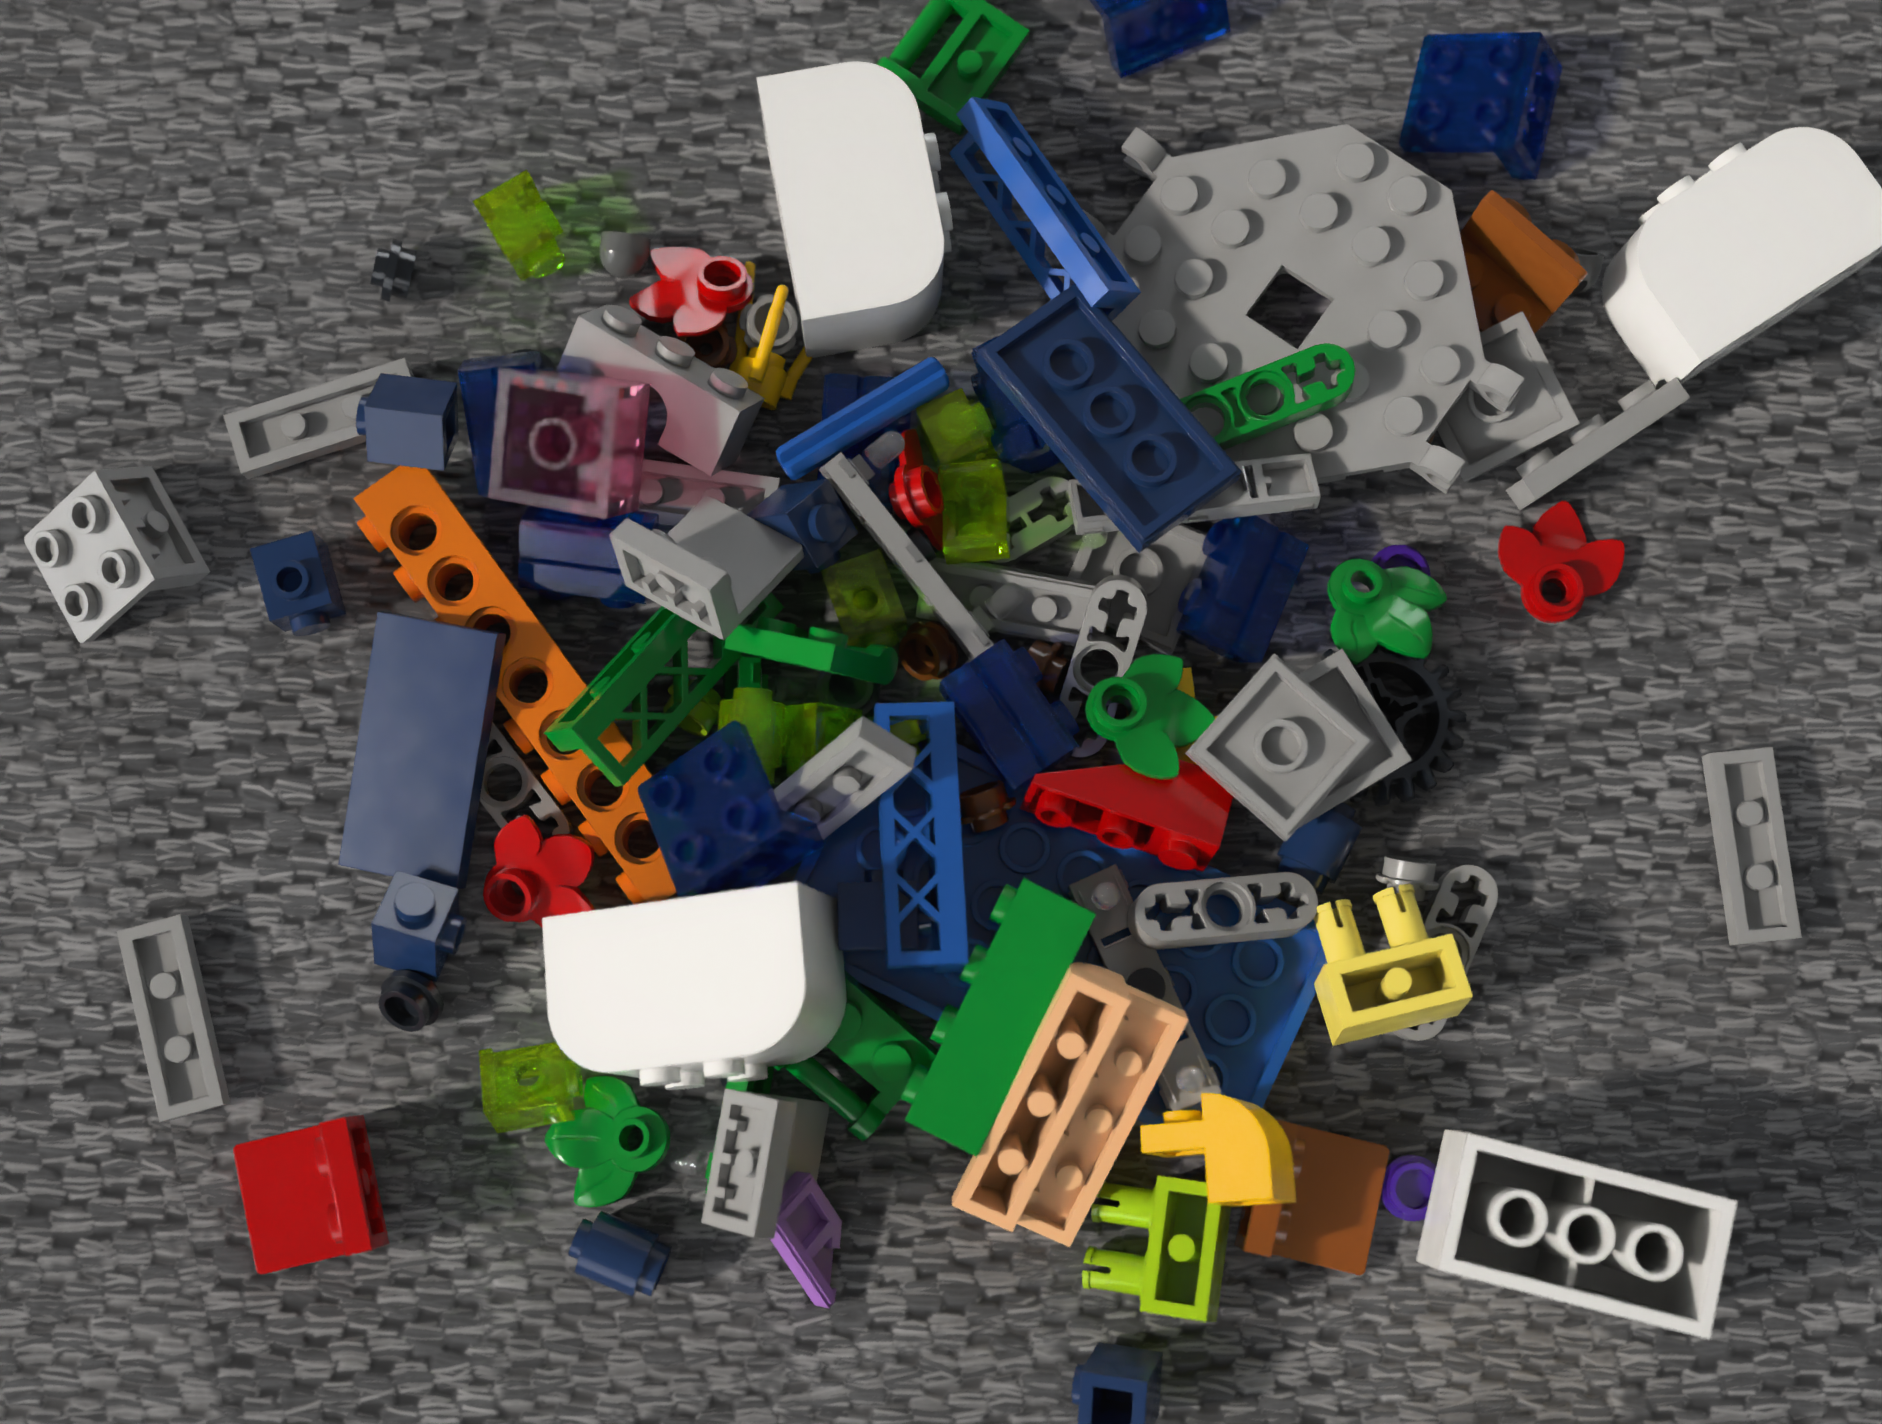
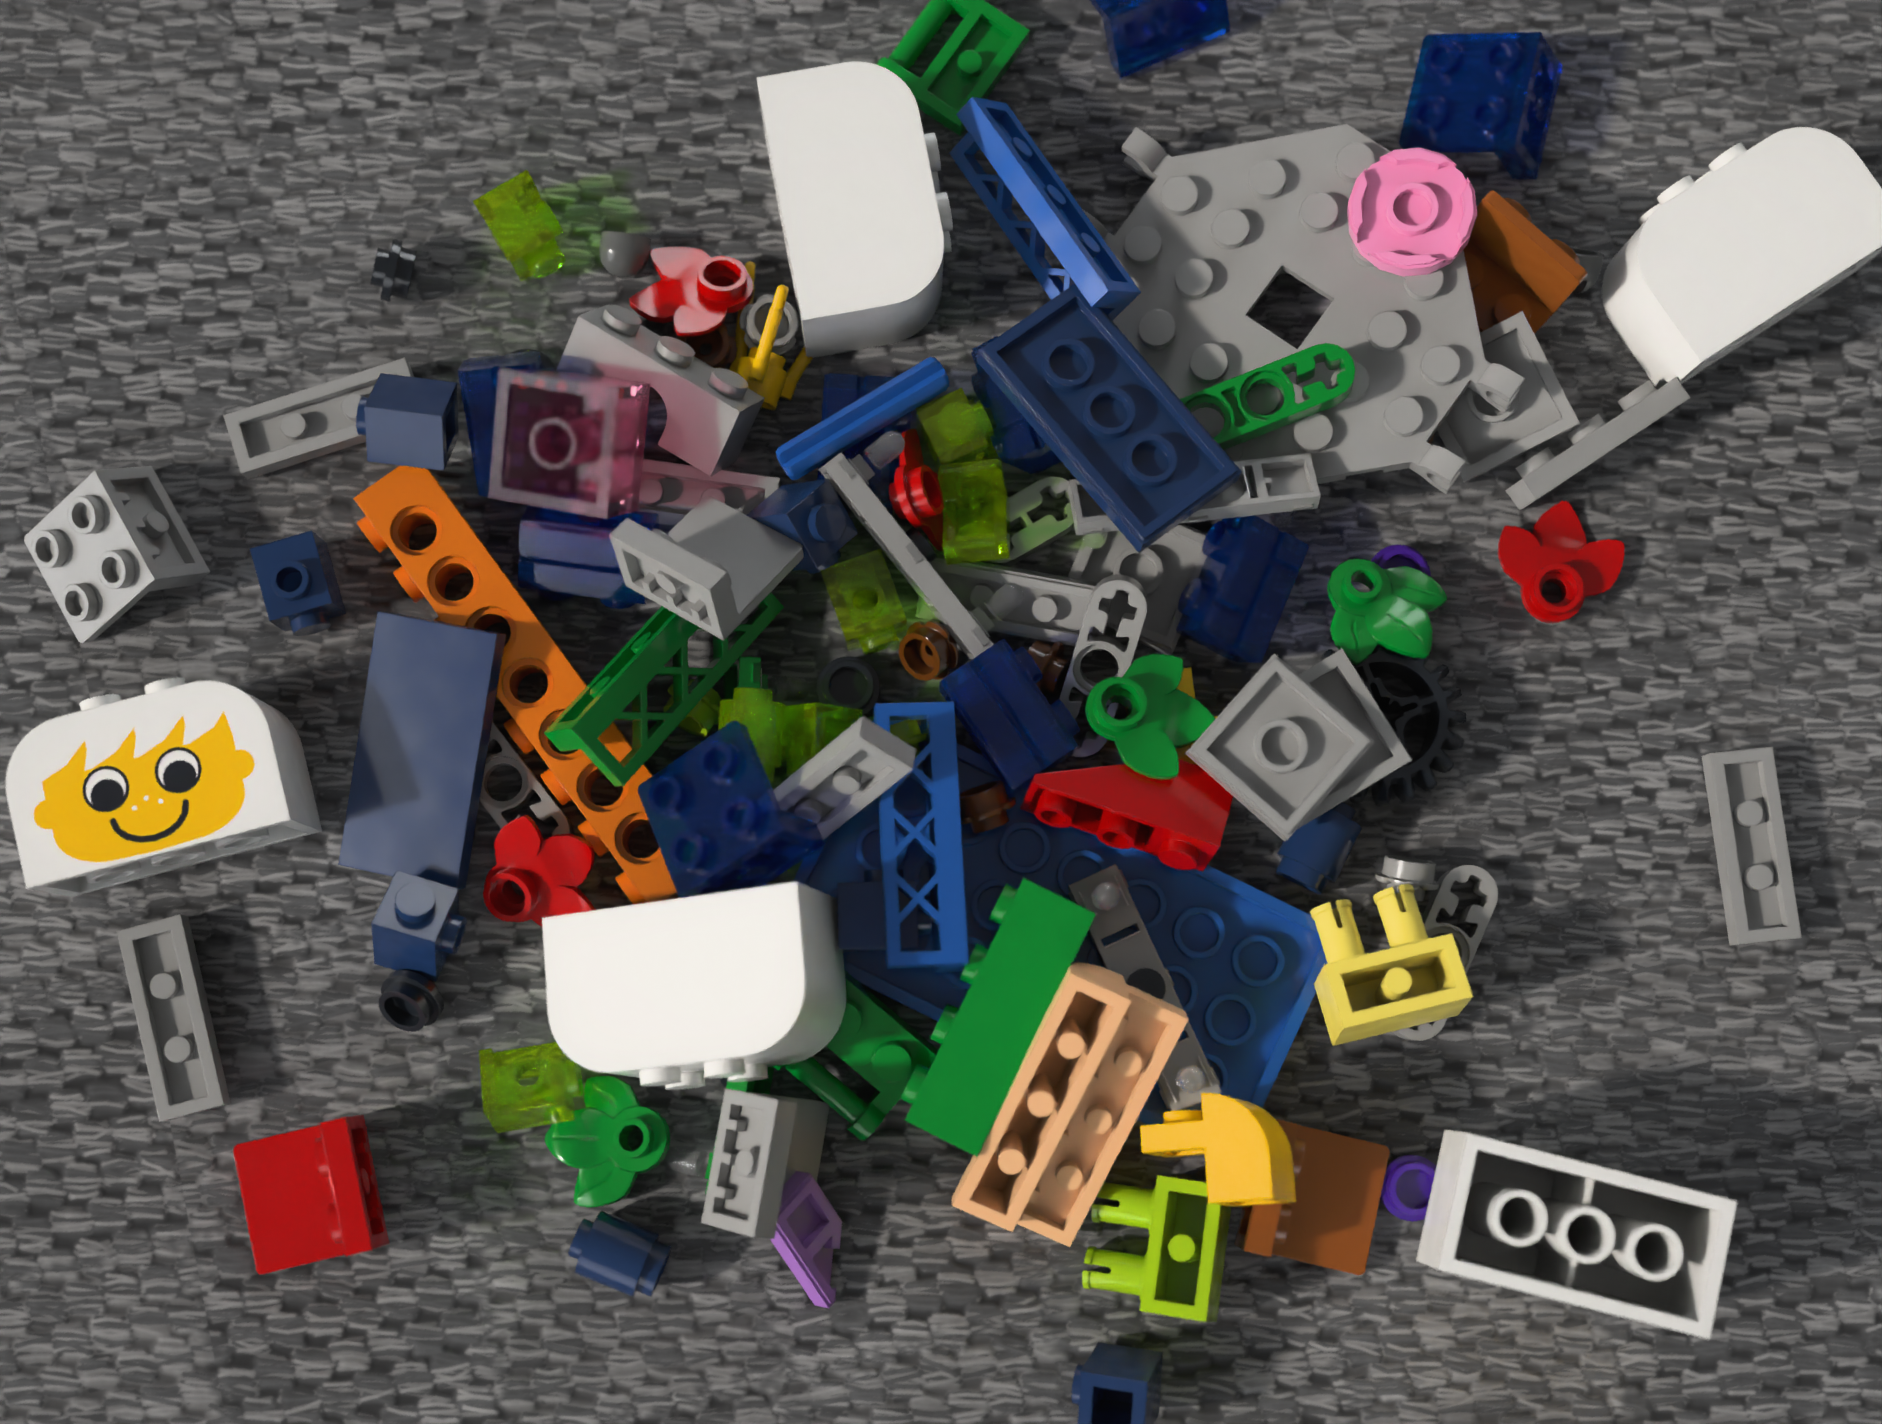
(155, 786): none -> brick
(819, 650): green plate -> none
(1270, 922): light grey beam -> none
(1411, 212): none -> bright pink tile

